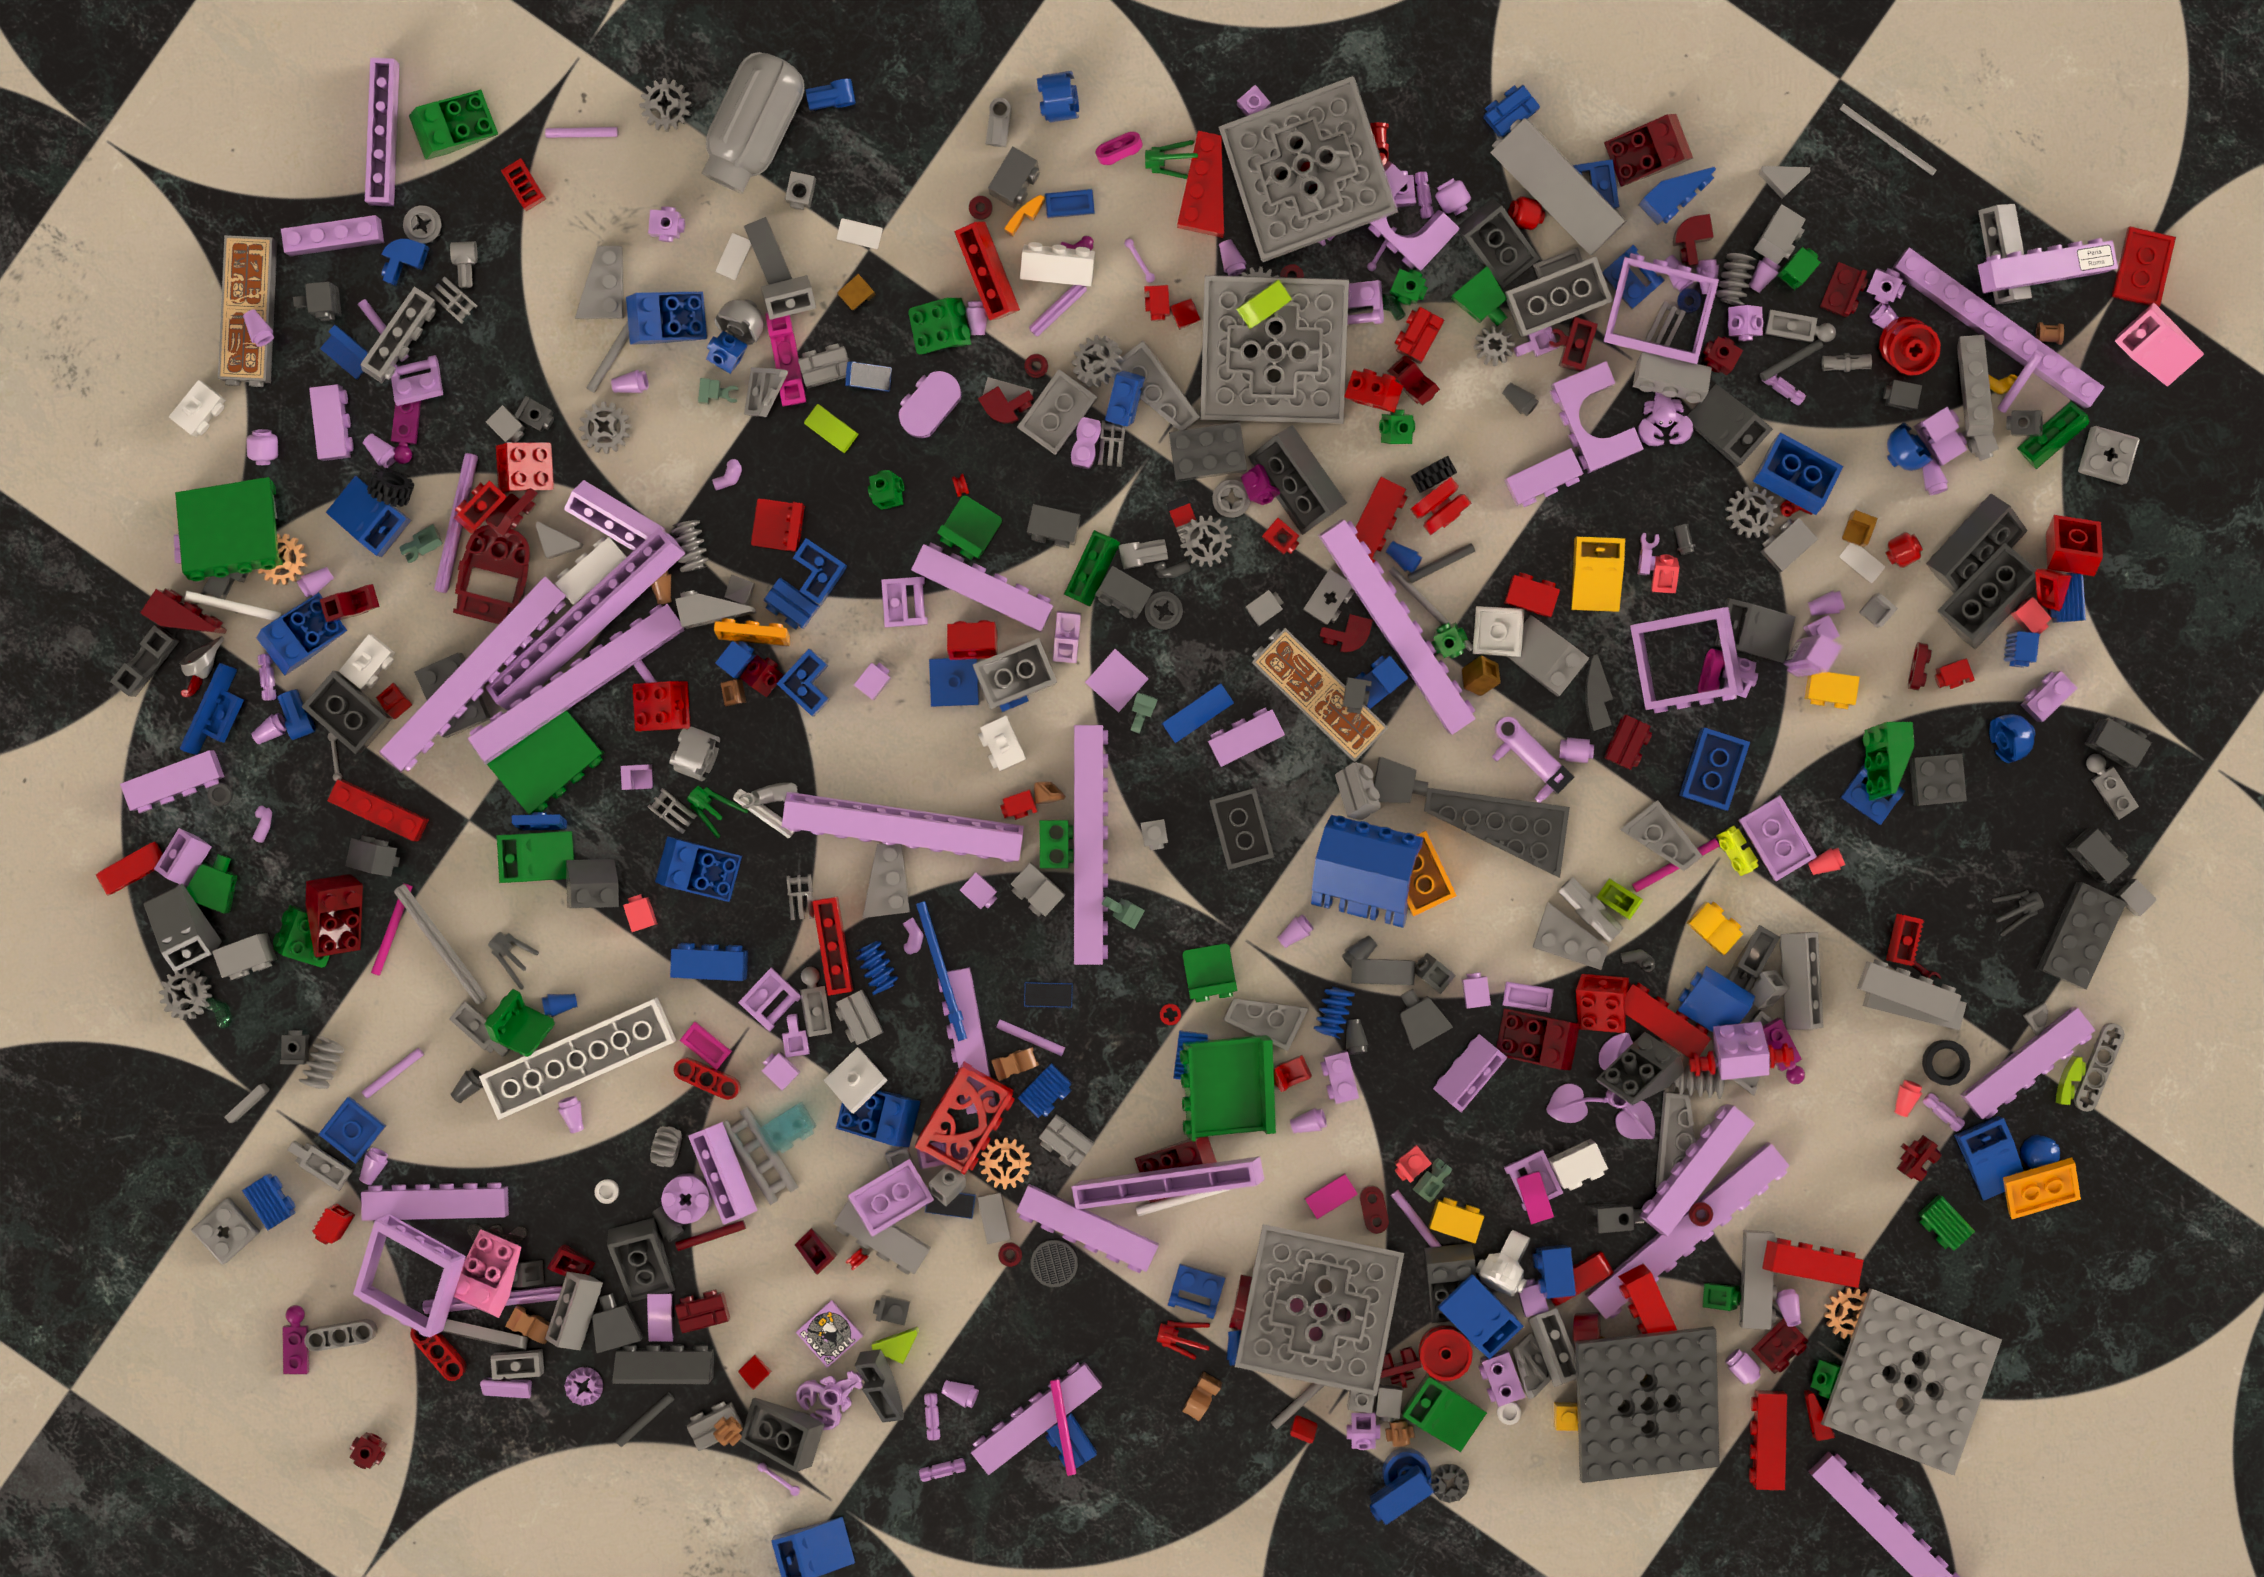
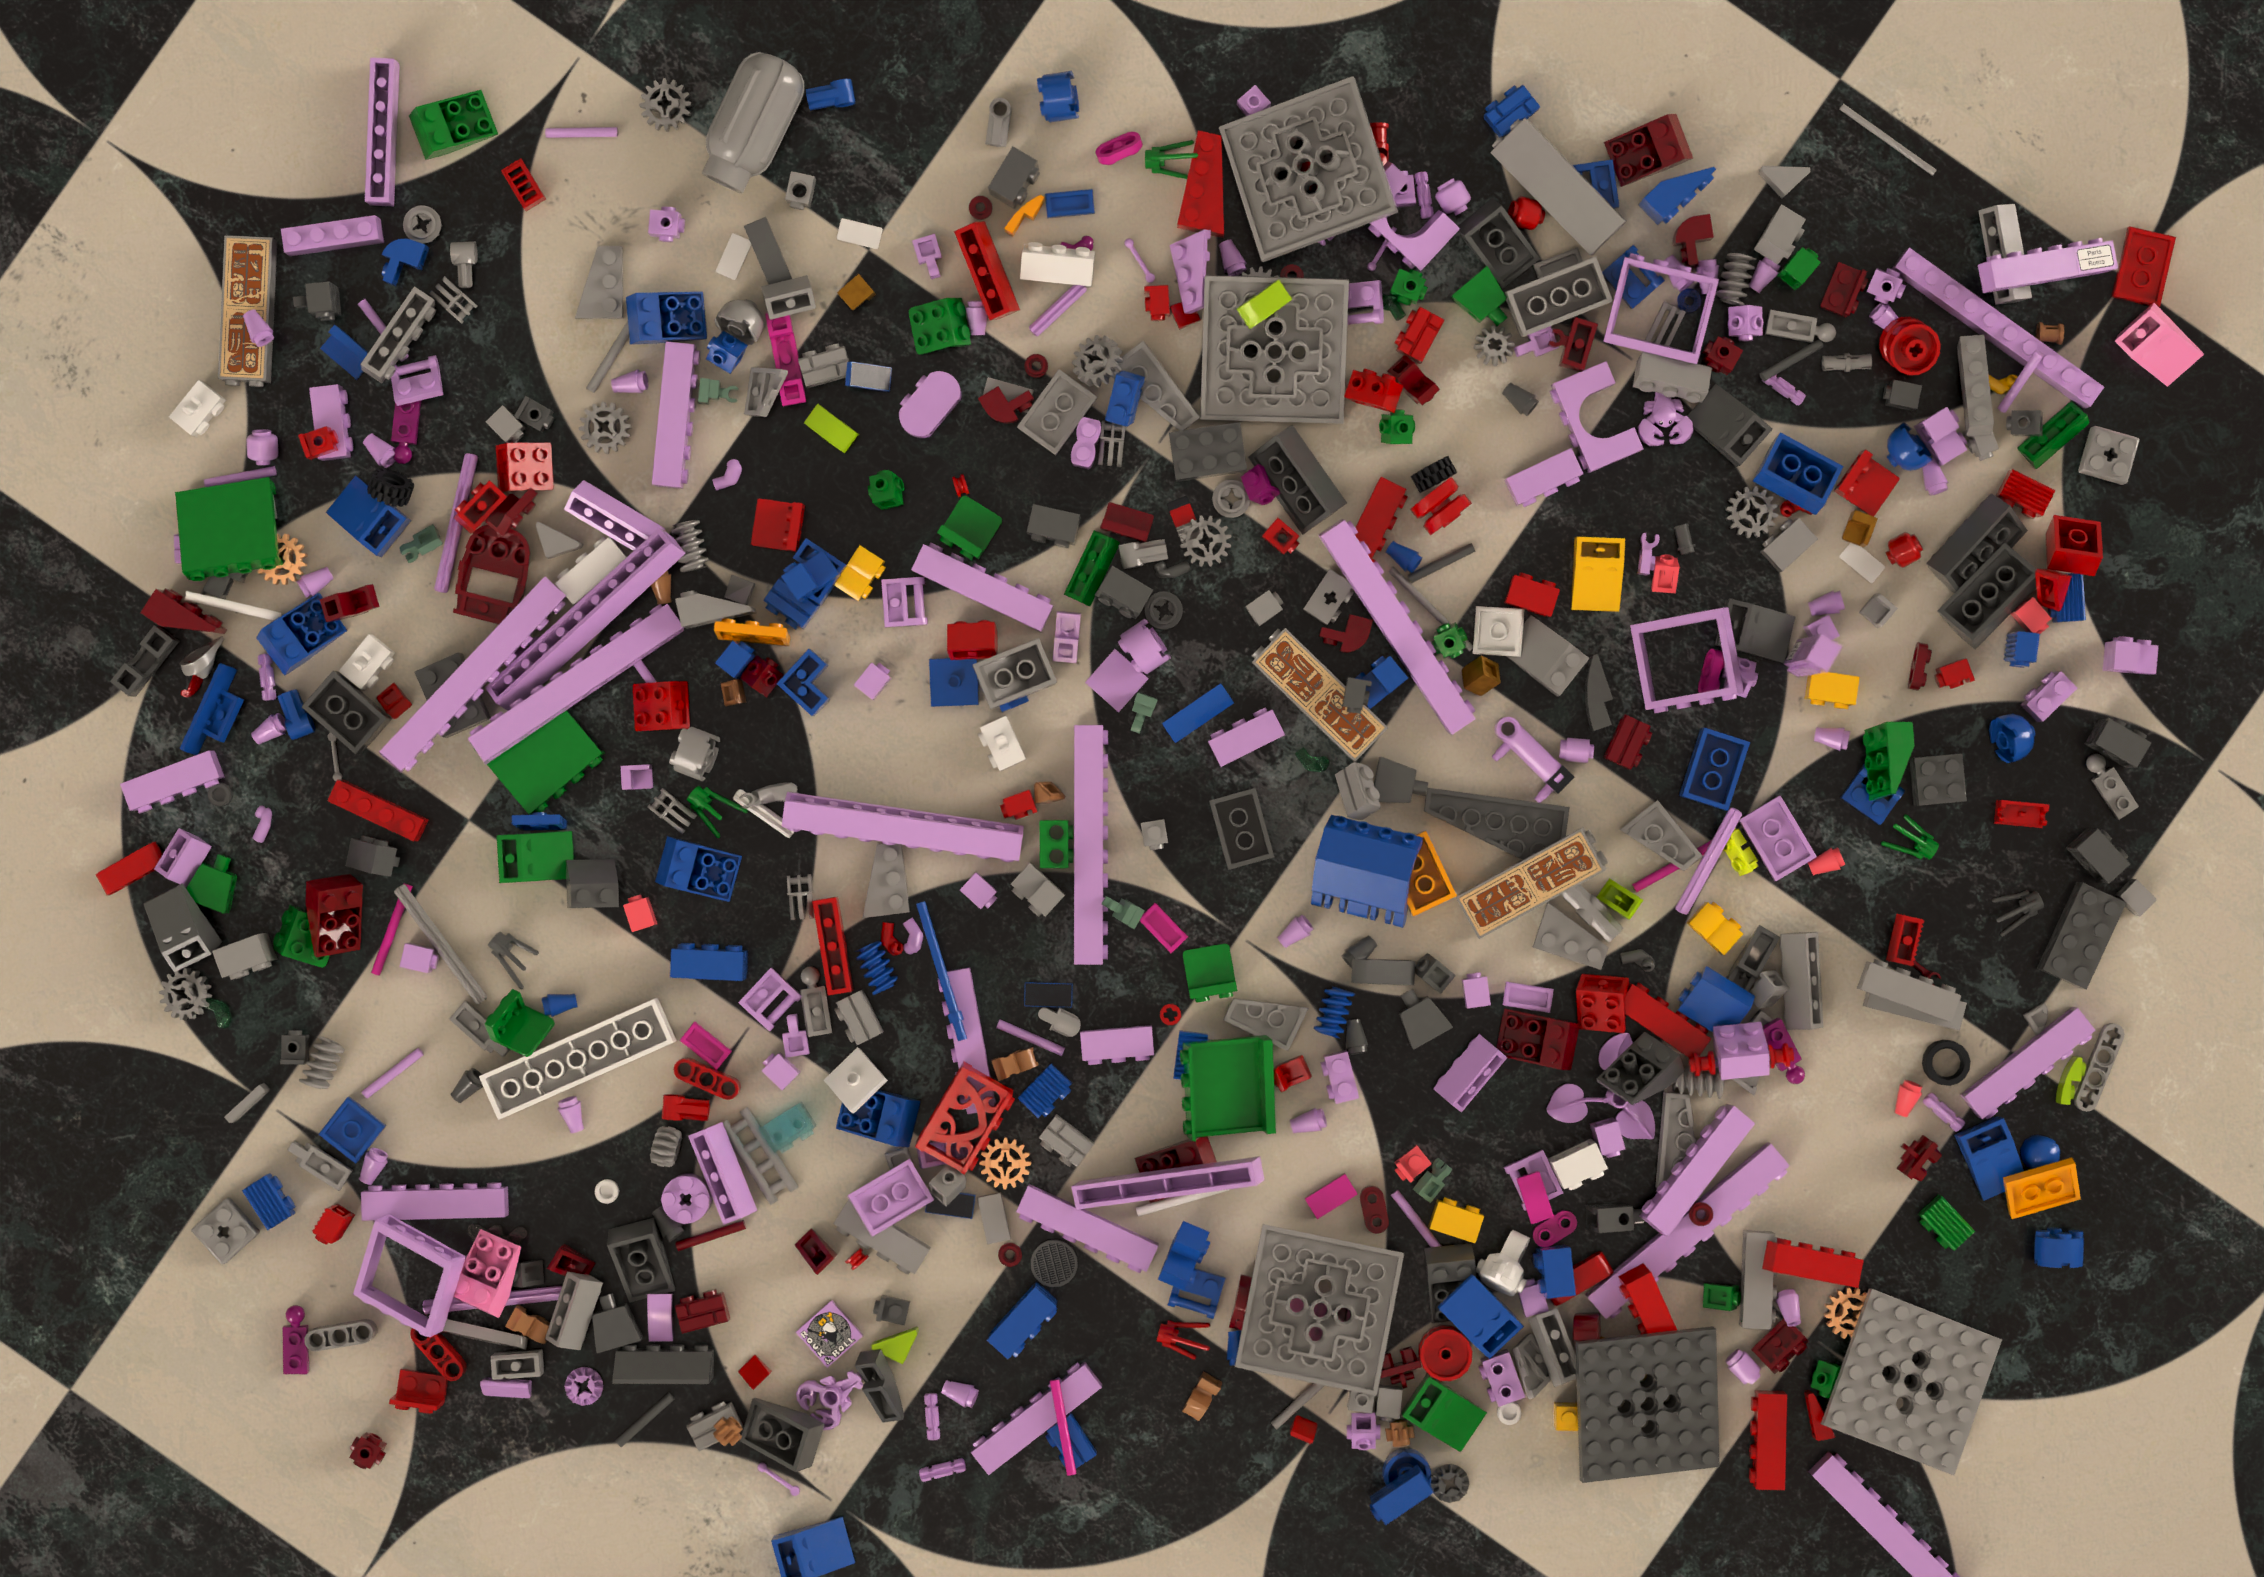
(242, 476): none -> lavender bar
(328, 445): none -> red brick
(419, 958): none -> lavender brick
(419, 1391): none -> red bracket
(674, 415): none -> lavender brick
(679, 1108): none -> red piece
(811, 576): none -> blue brick
(860, 573): none -> yellow brick
(888, 941): none -> red arm
(928, 252): none -> lavender plate
(1023, 1321): none -> blue brick
(1062, 1021): none -> light grey arm
(1117, 1044): none -> lavender brick
(1127, 522): none -> dark red panel
(1144, 647): none -> lavender brick
(1163, 928): none -> dark pink tile
(1185, 1251): none -> blue brick
(1190, 264): none -> lavender wing
(1312, 764): none -> clear green arm
(1532, 882): none -> brick
(1554, 1227): none -> dark pink plate
(1608, 1137): none -> lavender brick
(1708, 861): none -> lavender axle
(1832, 737): none -> lavender cone
(1866, 483): none -> red bracket
(1924, 845): none -> green plant
(2020, 813): none -> red hinge
(2025, 494): none -> red brick
(2058, 1248): none -> blue brick
(2130, 656): none -> lavender brick

